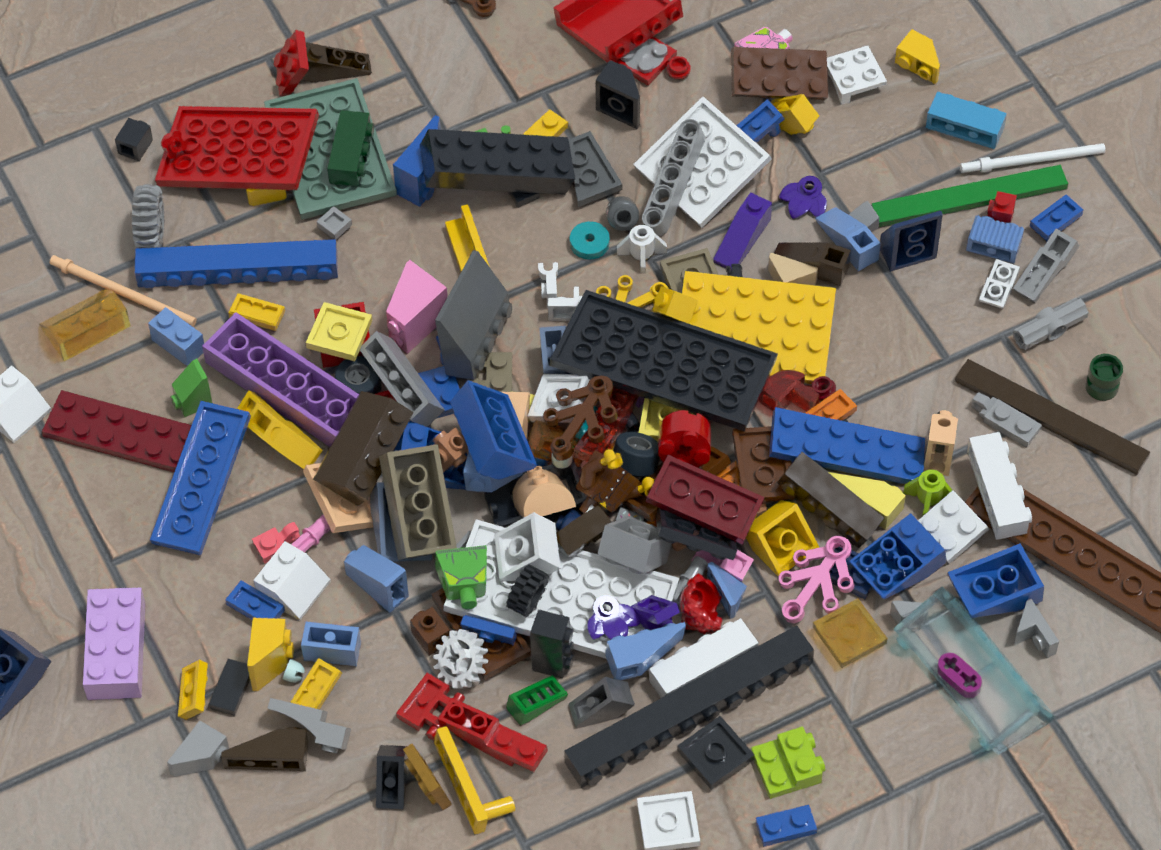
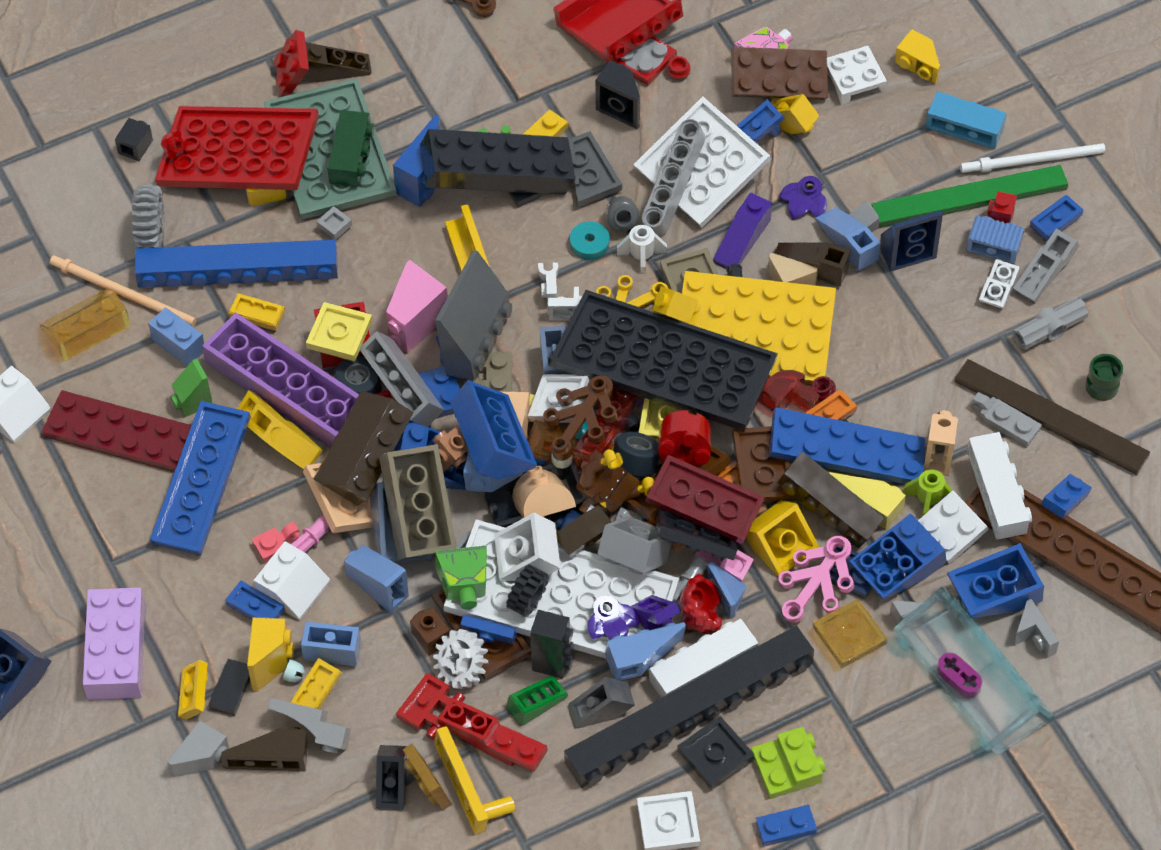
(1066, 495): none -> blue plate

